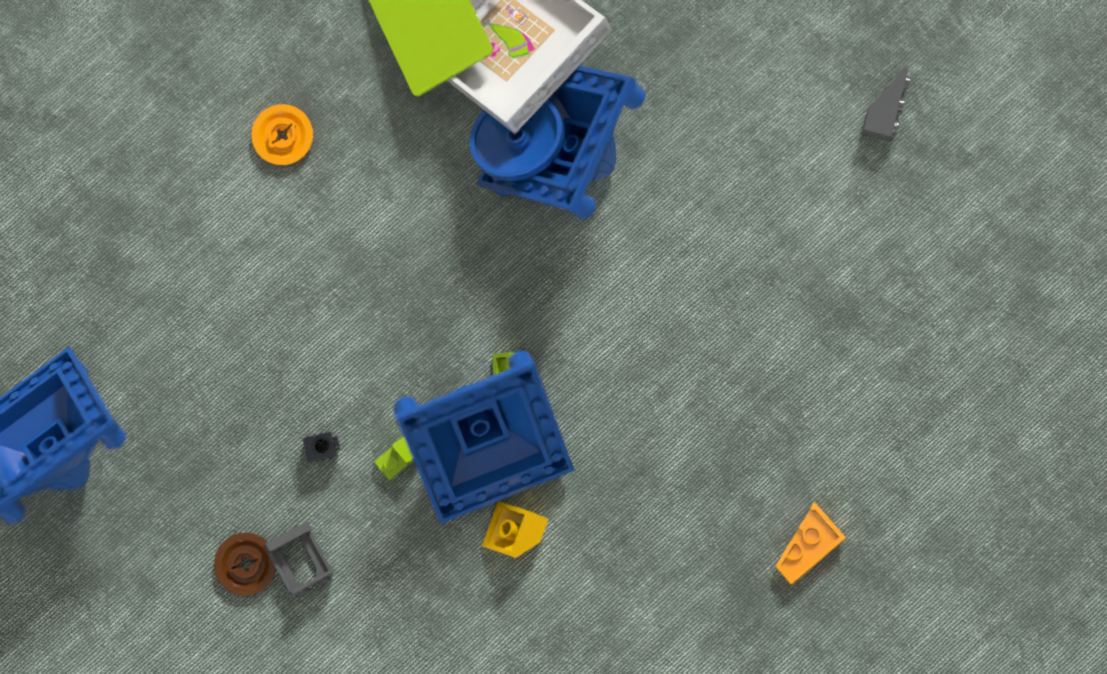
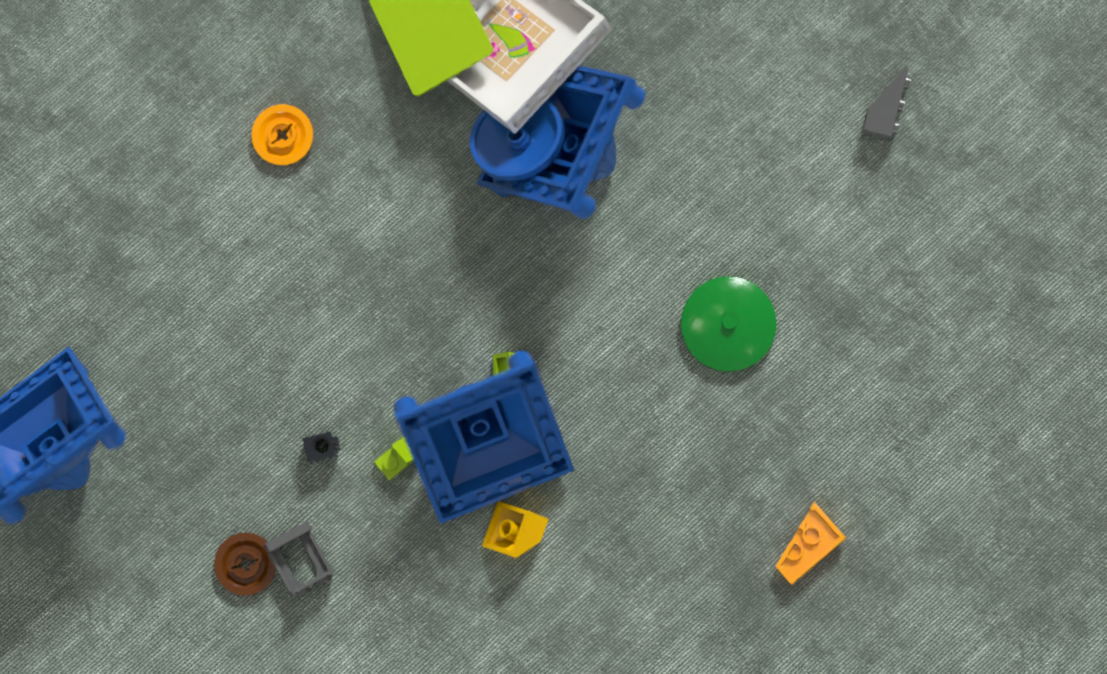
(728, 324): none -> green dish

